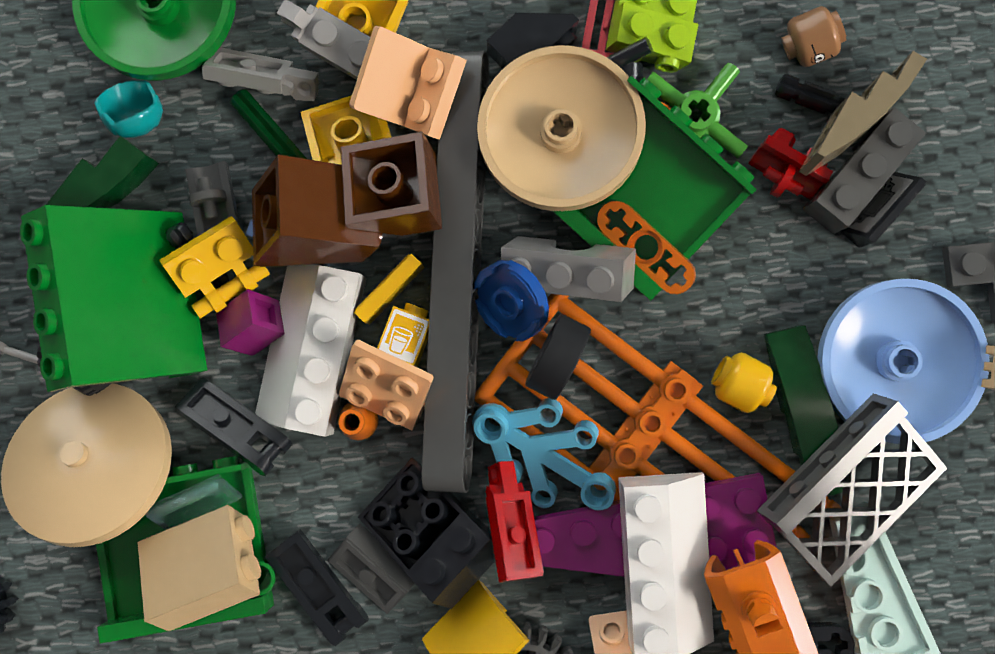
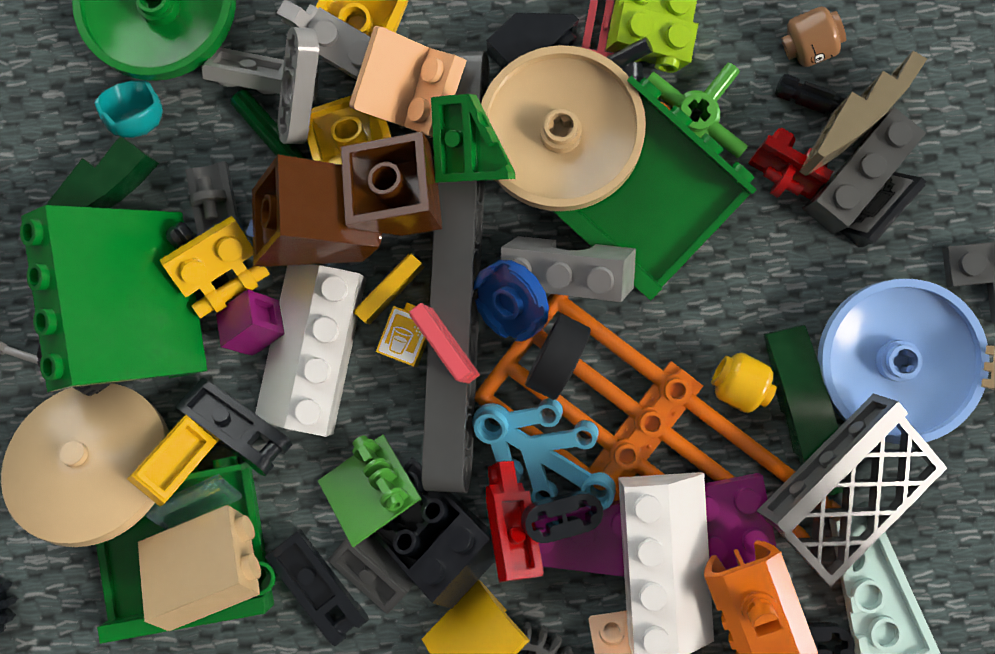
(172, 460): none -> yellow tile
(297, 85): none -> light grey beam
(367, 425): orange cone -> none
(368, 488): none -> bright green hinge
(385, 385): light nougat bracket -> none
(444, 343): none -> coral tile
(466, 142): none -> green wing
(564, 526): none -> black beam
(618, 233): orange beam -> none

